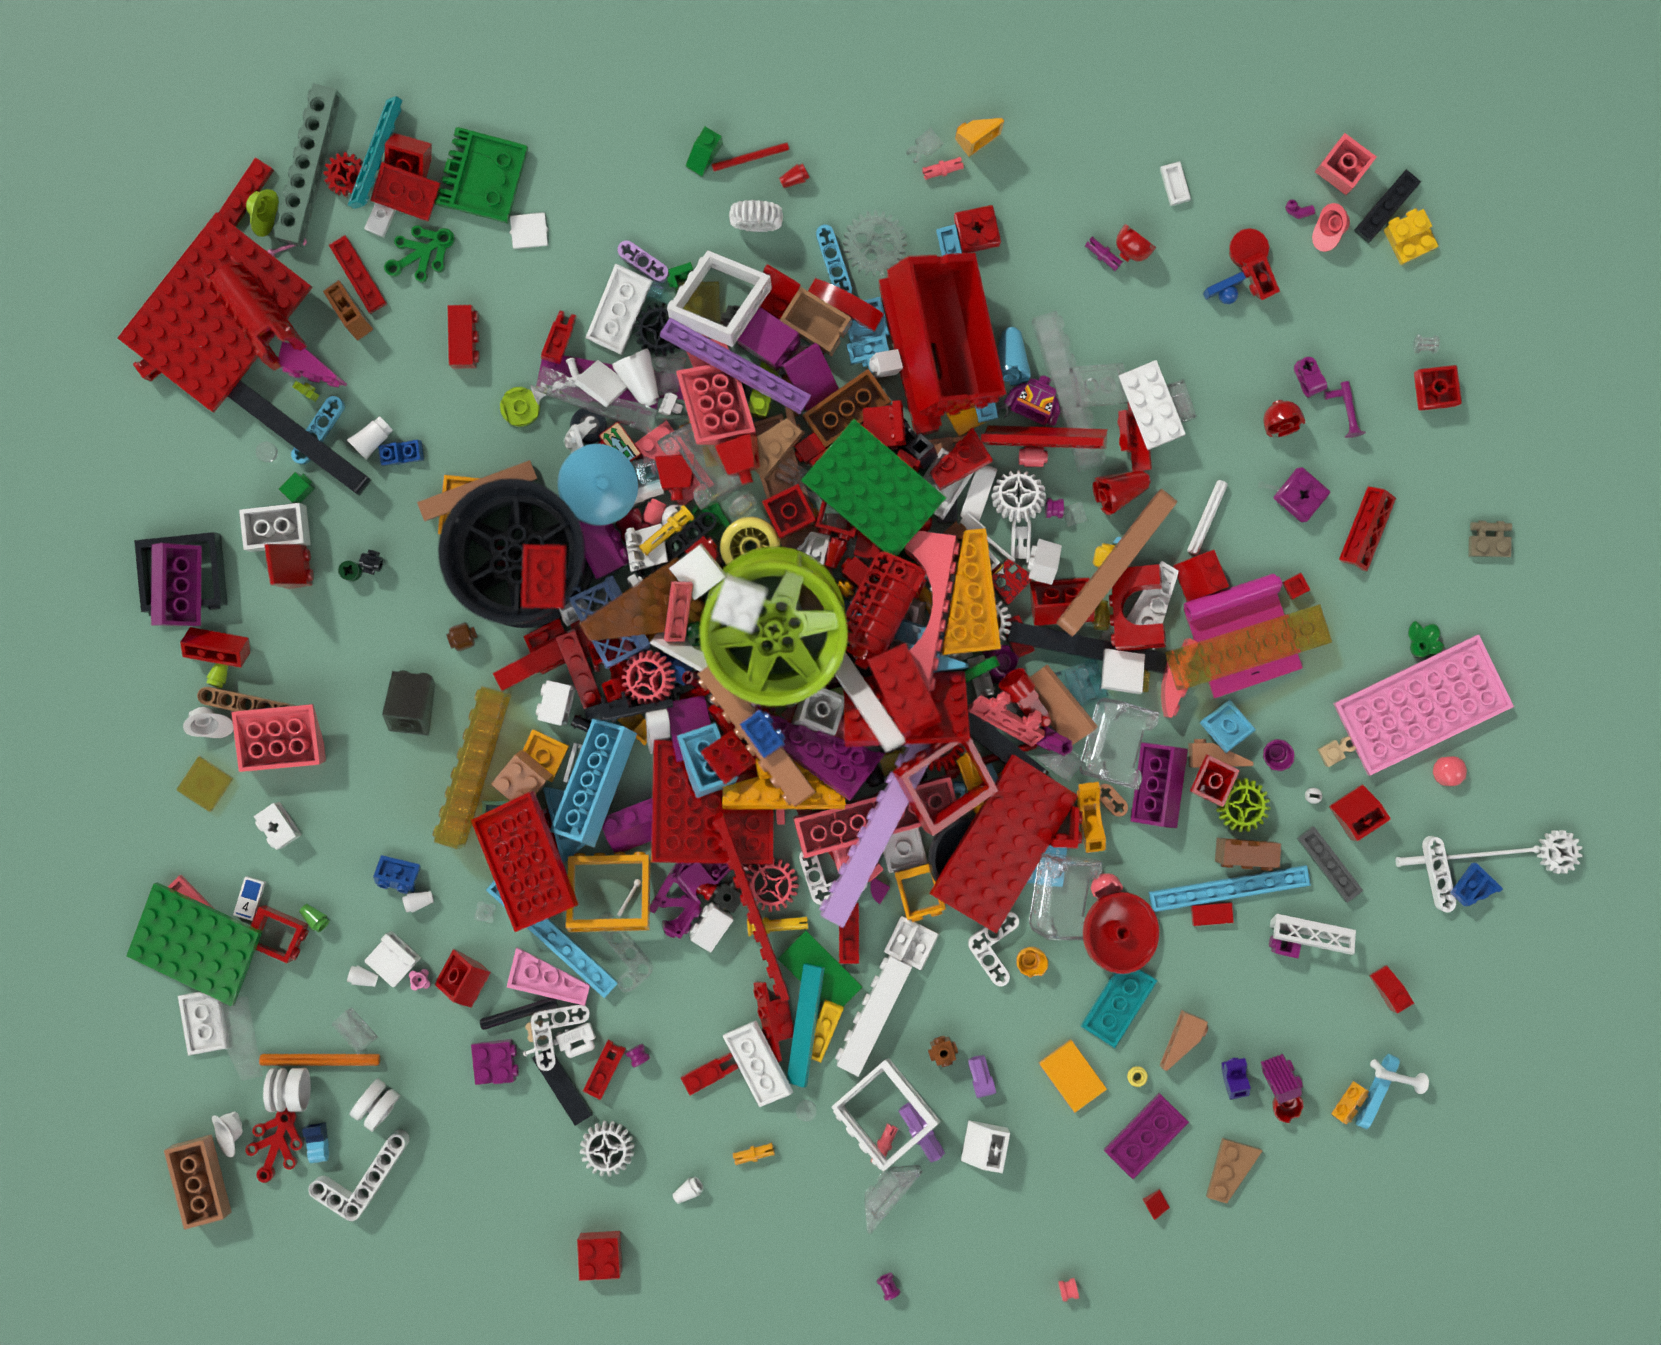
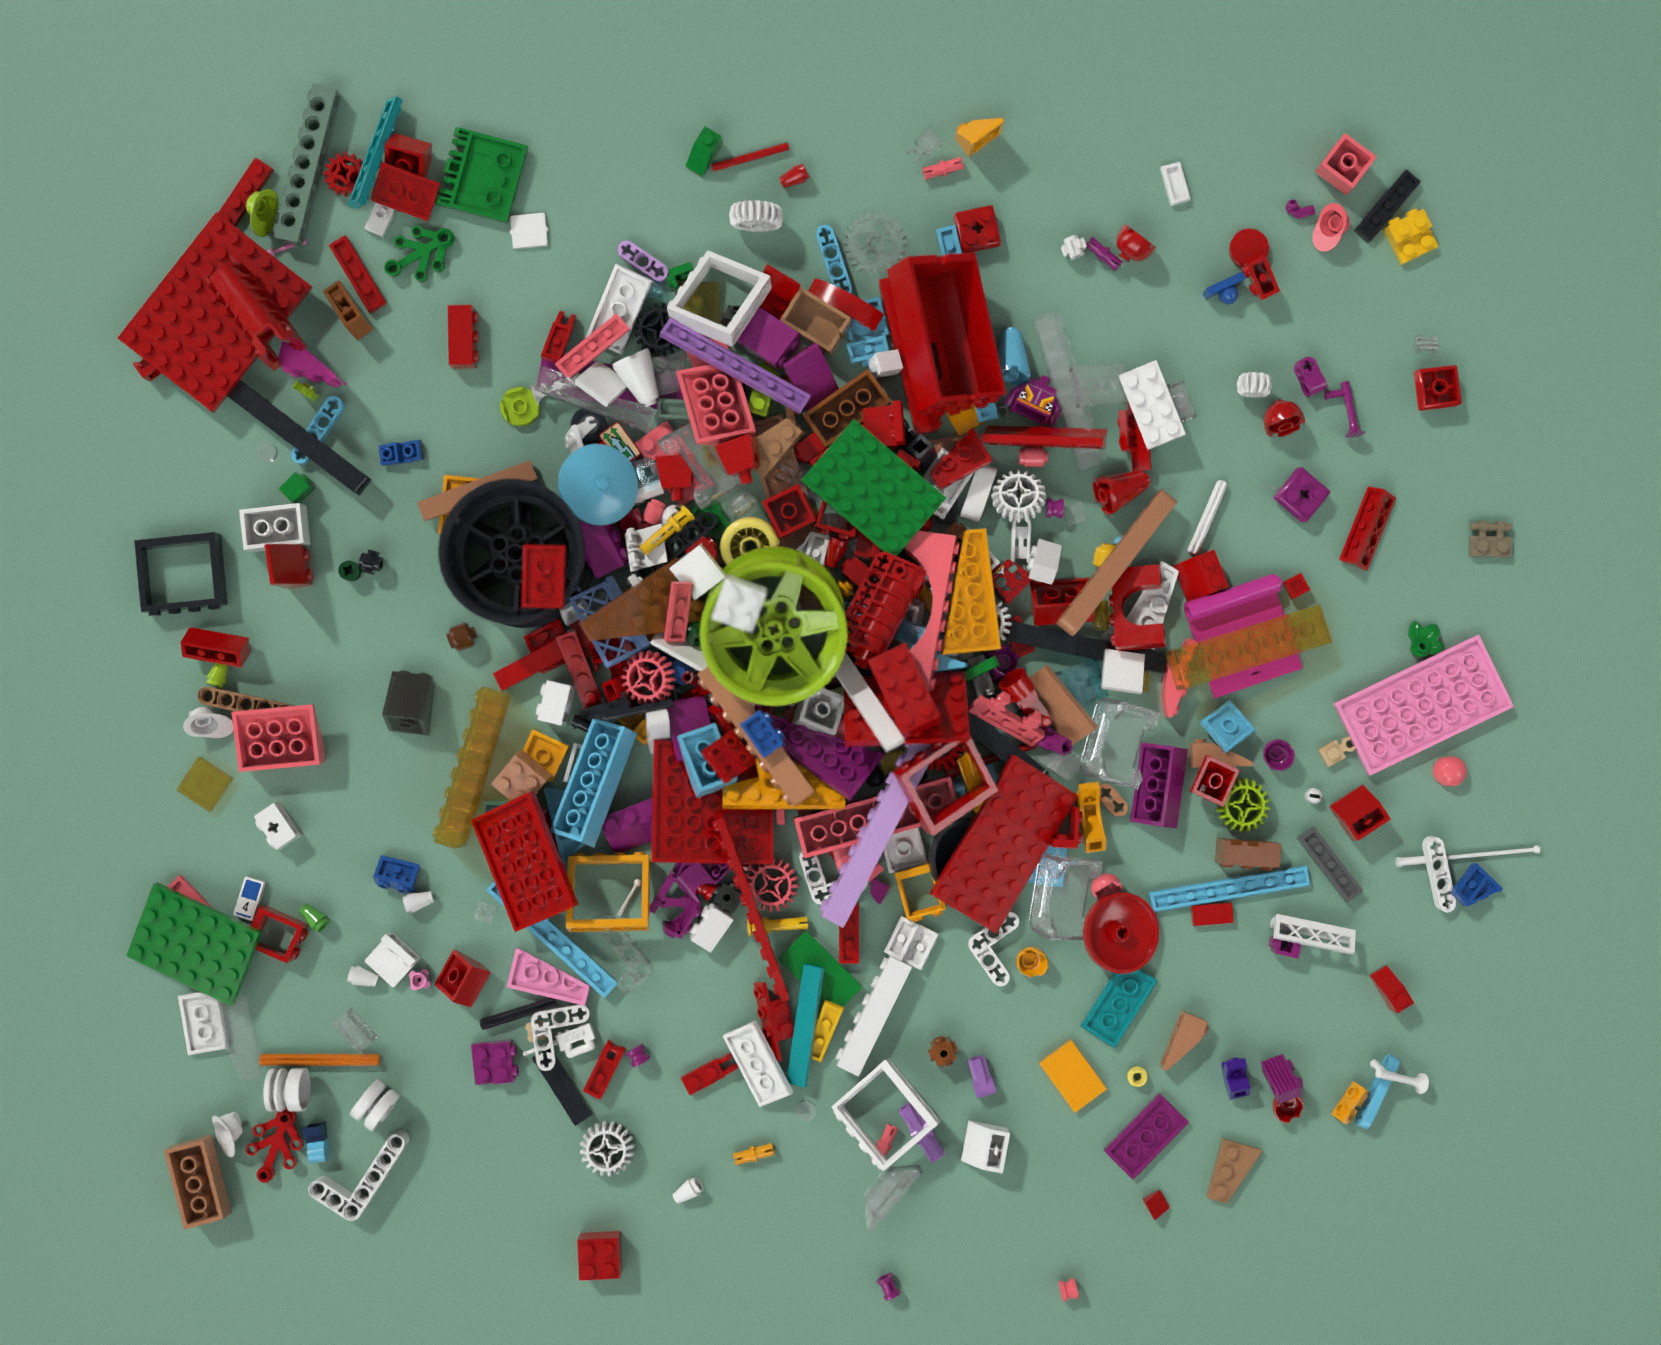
(176, 585): magenta slope -> none
(370, 437): white plant -> none
(592, 346): none -> coral plate
(669, 404): white tile -> none
(971, 523): white piece -> none
(1073, 247): none -> white gear
(1254, 384): none -> white gear
(1553, 857): white gear -> none

